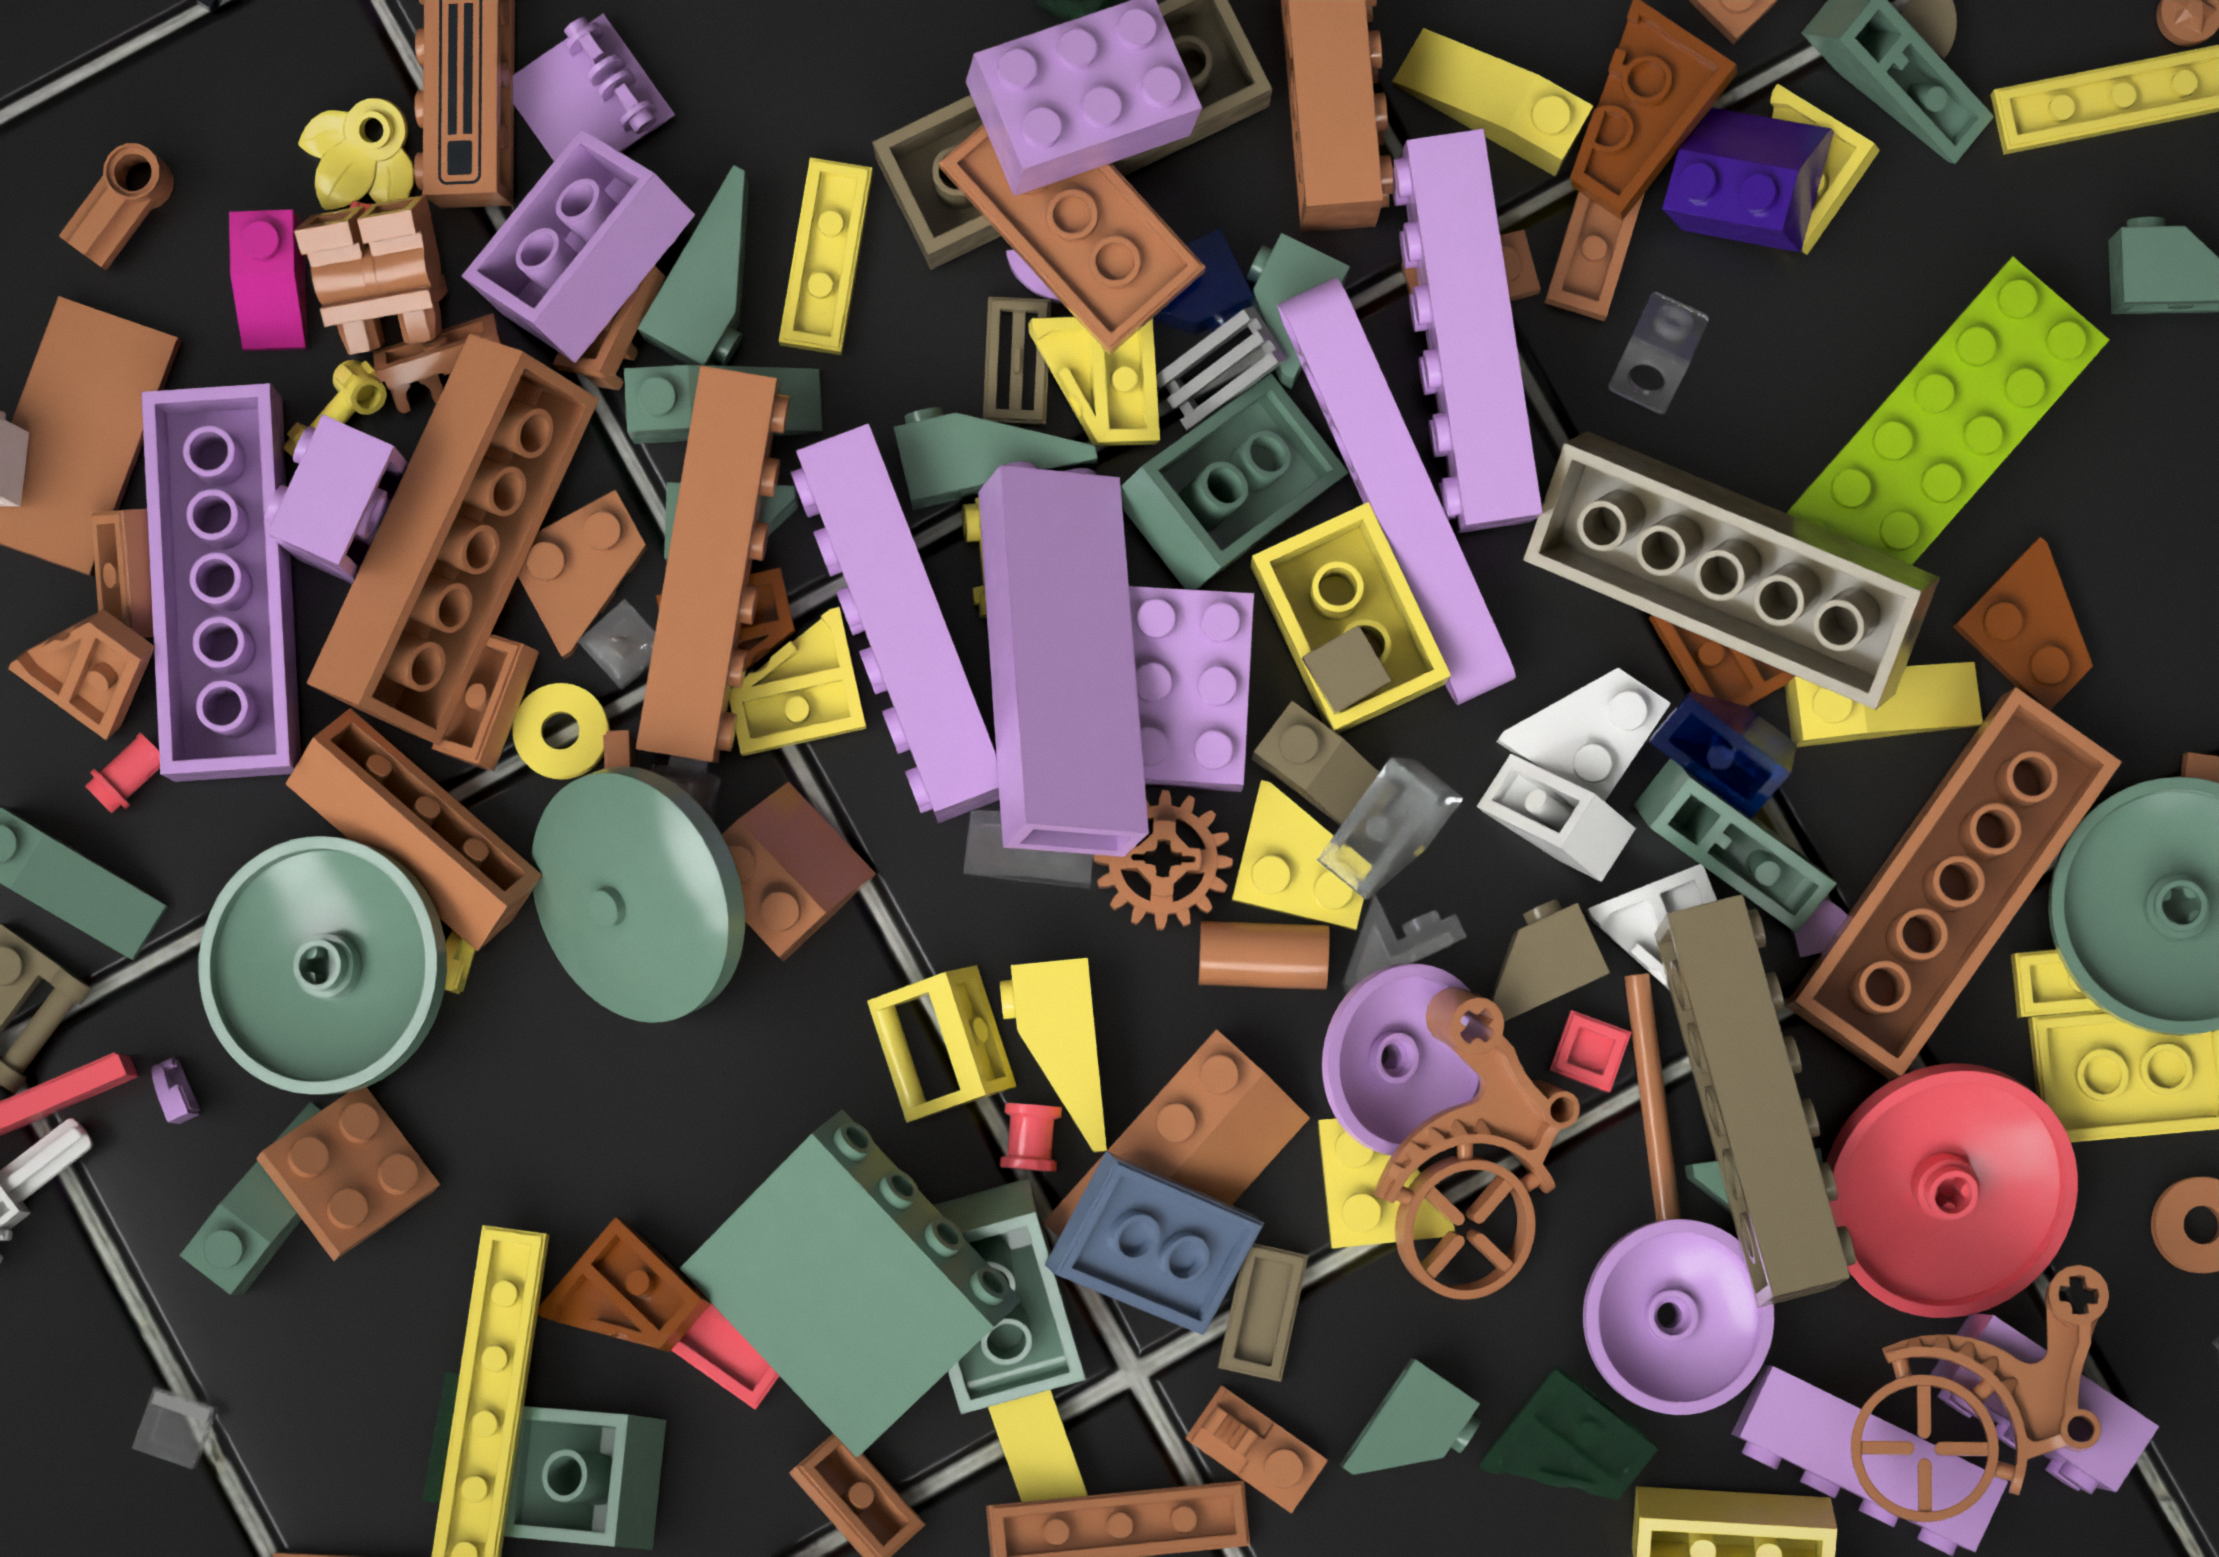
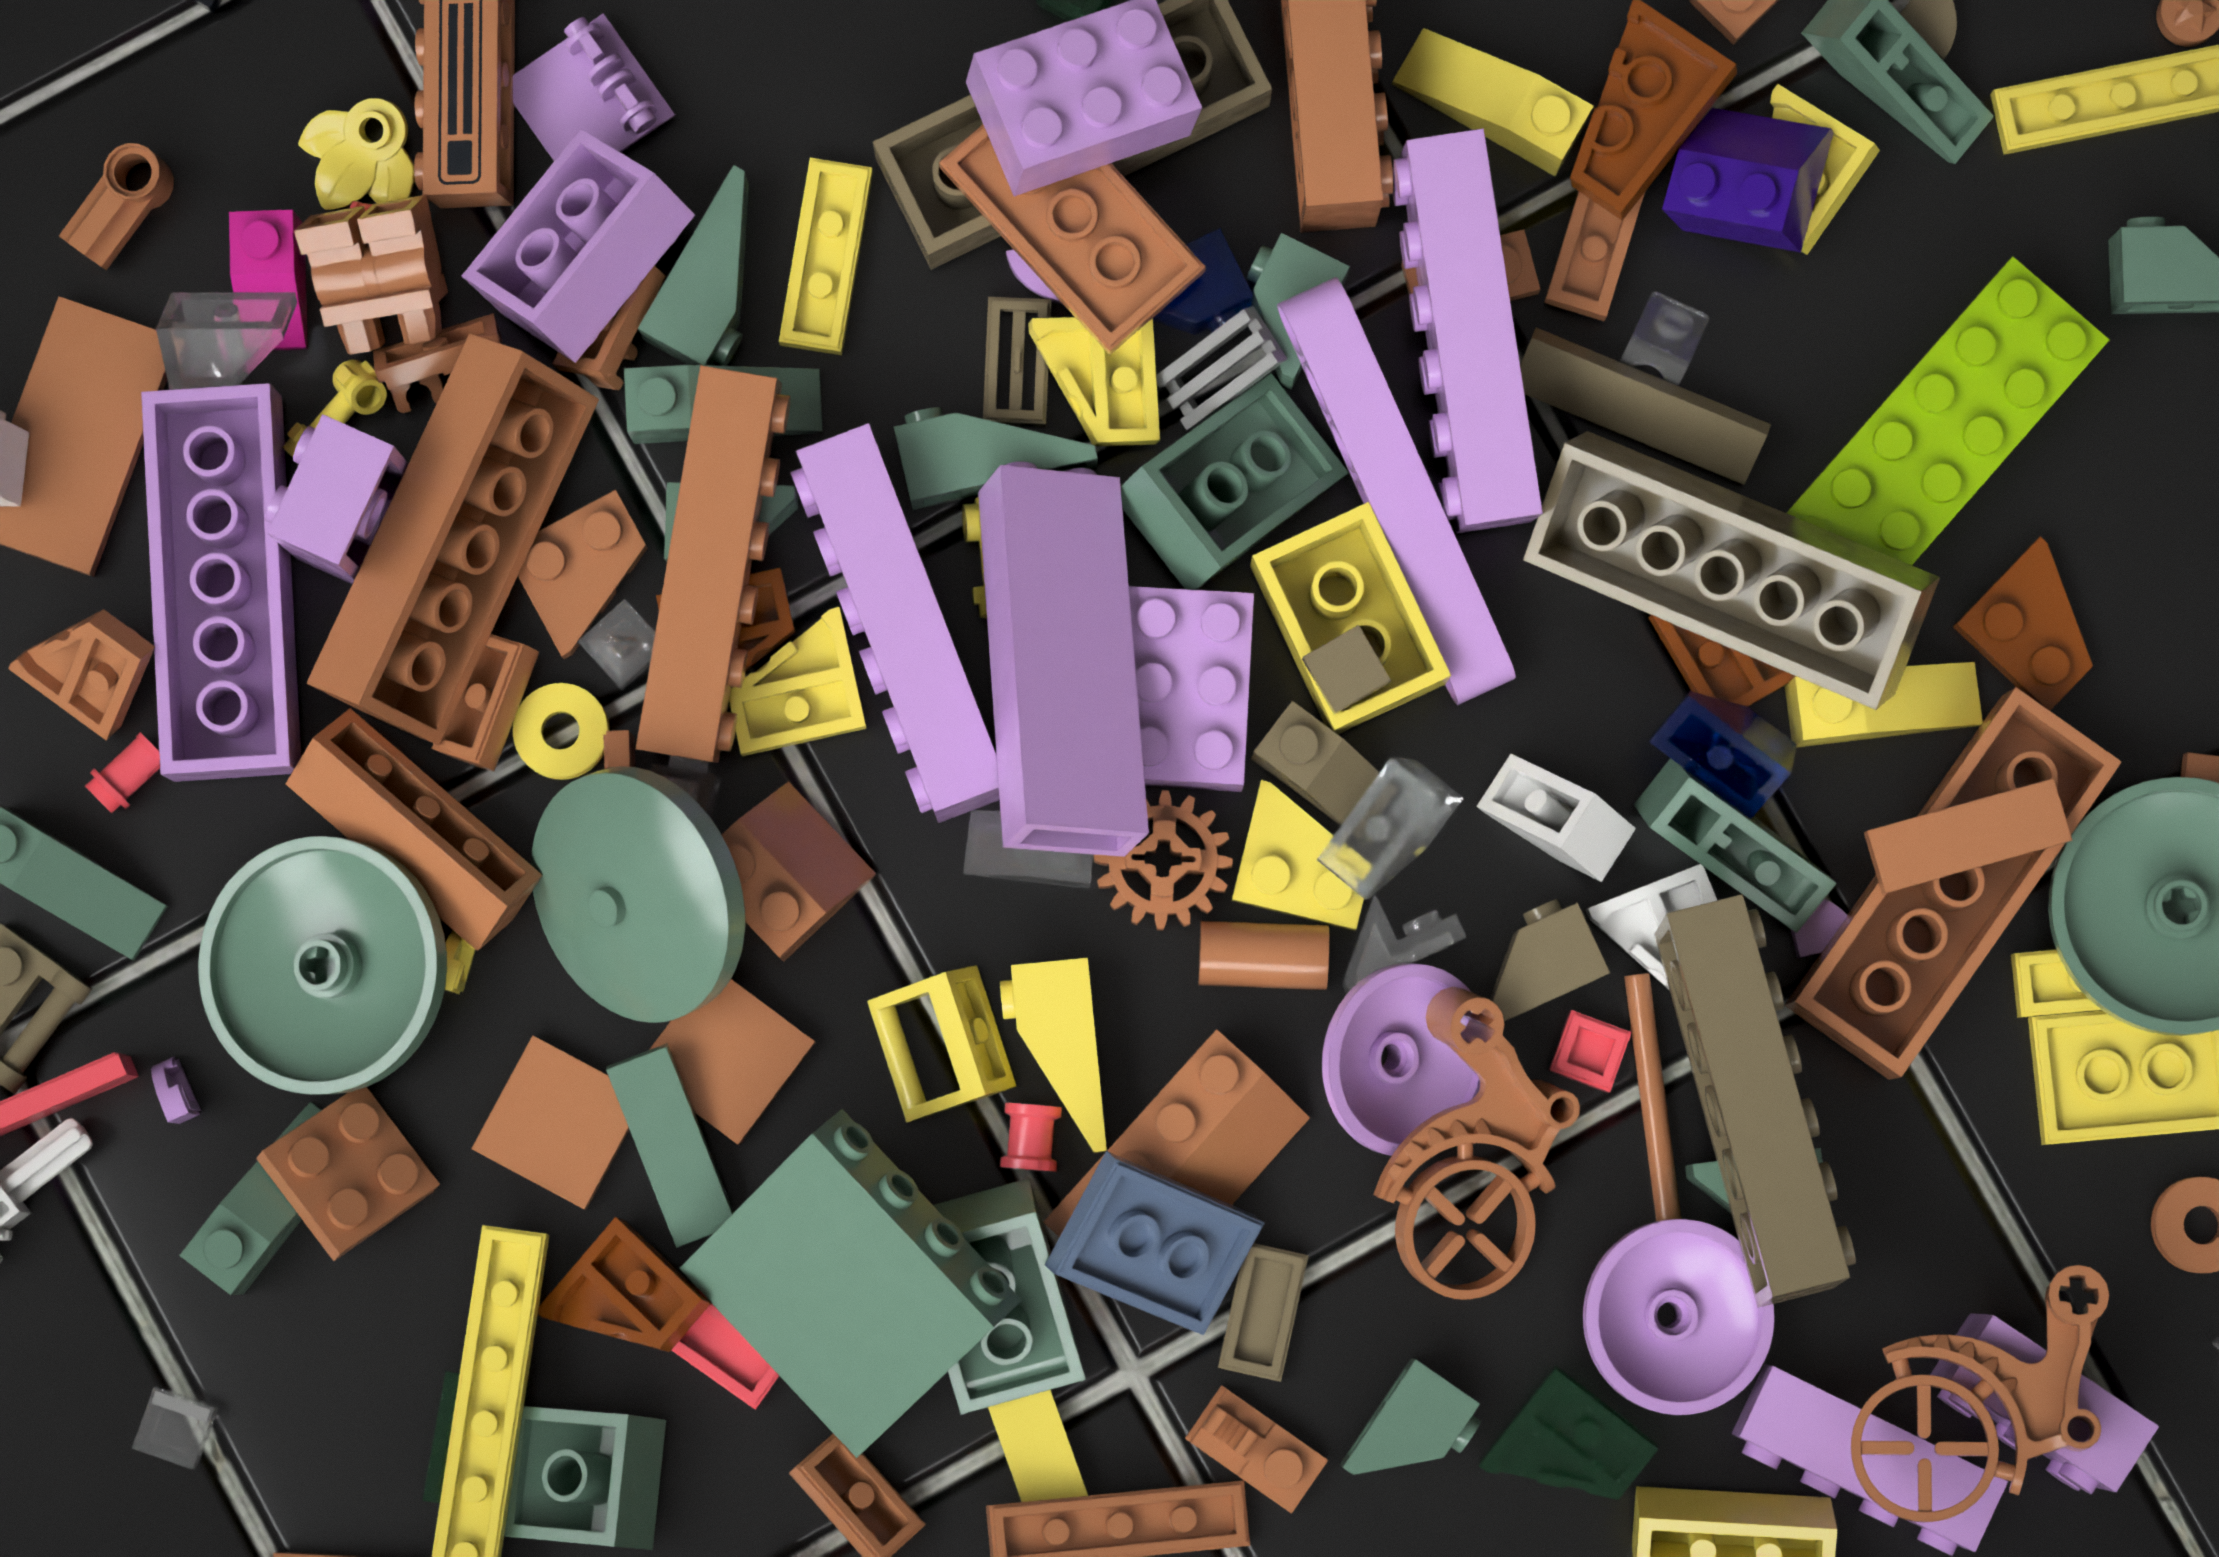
(123, 567): nougat brick -> none
(220, 335): none -> clear slope
(555, 1123): none -> nougat tile
(671, 1144): none -> sand green tile
(734, 1058): none -> nougat tile
(1349, 1183): light yellow wing -> none
(1590, 732): white wing -> none
(1642, 406): none -> dark tan tile
(1952, 1189): coral dish -> none
(1967, 836): none -> nougat tile

